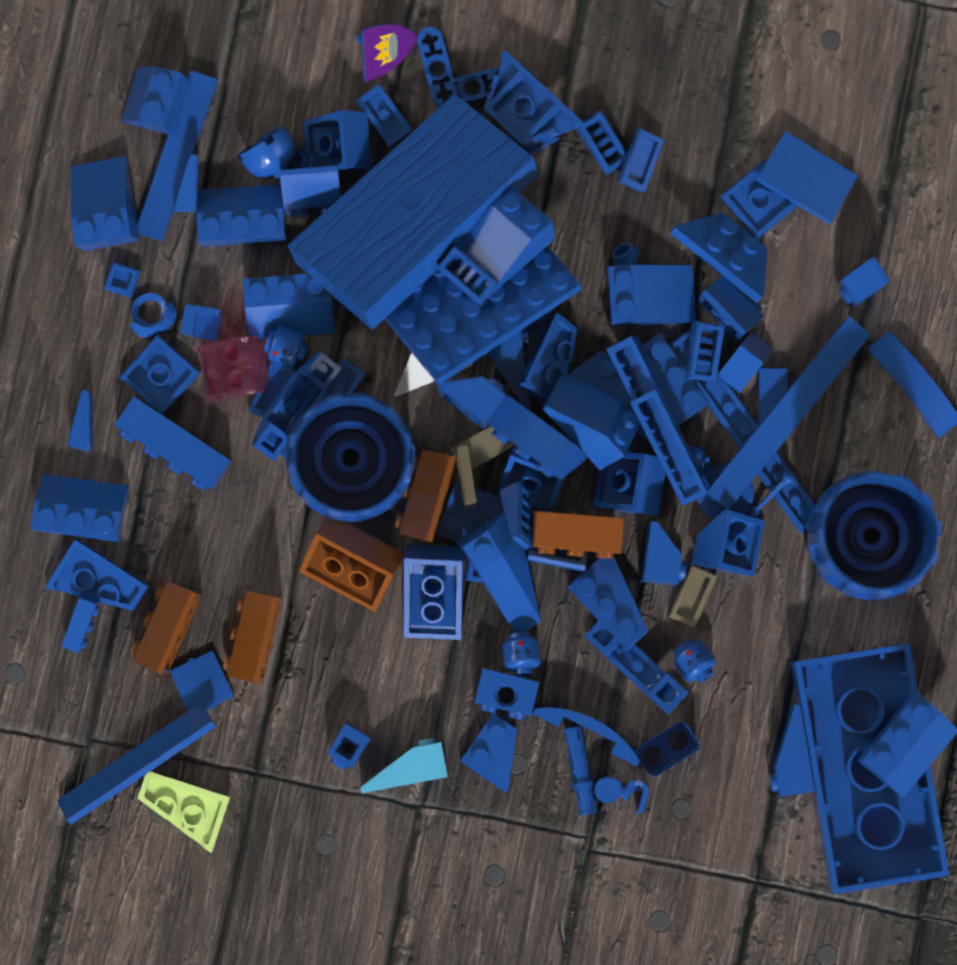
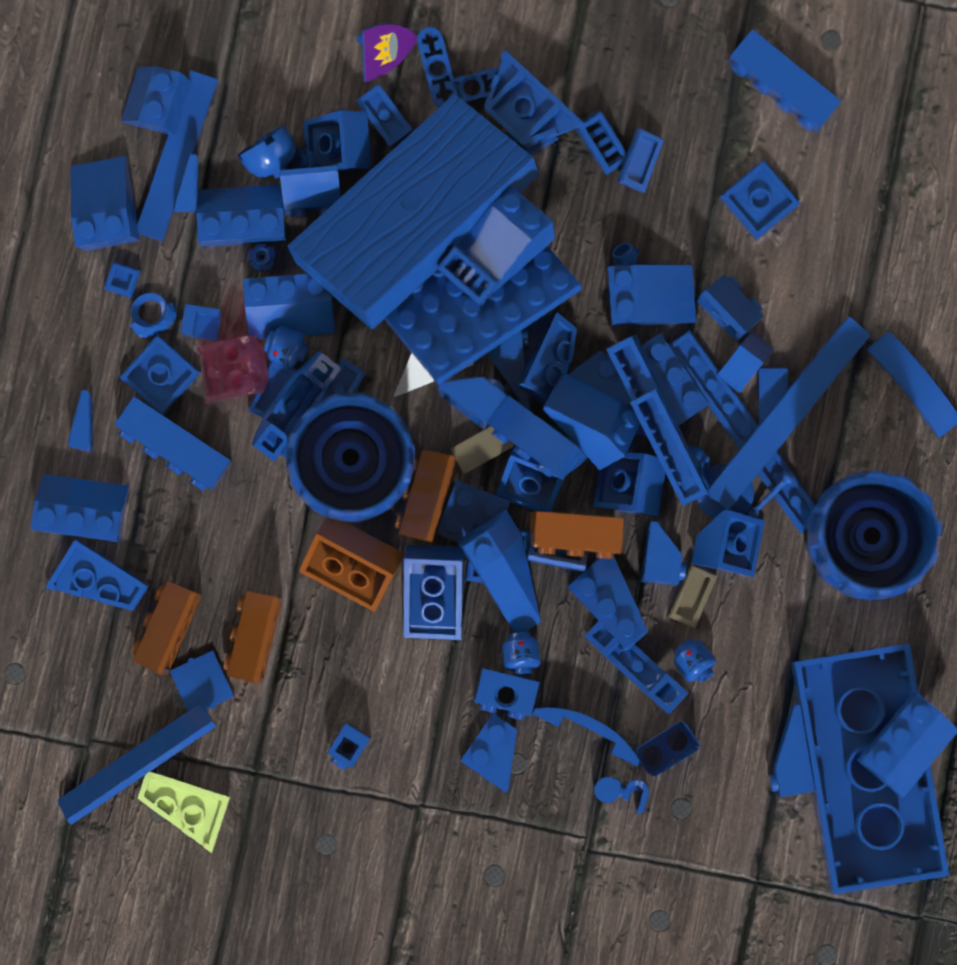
(81, 623): blue piece -> none
(265, 264): none -> blue plate
(416, 765): medium azure slope -> none
(465, 477): dark tan tile -> none
(518, 512): blue slope -> none
(579, 765): blue pin -> none
(694, 350): blue slope -> none
(727, 250): blue wing -> none
(783, 81): none -> blue brick
(807, 177): blue tile -> none
(863, 282): blue slope -> none

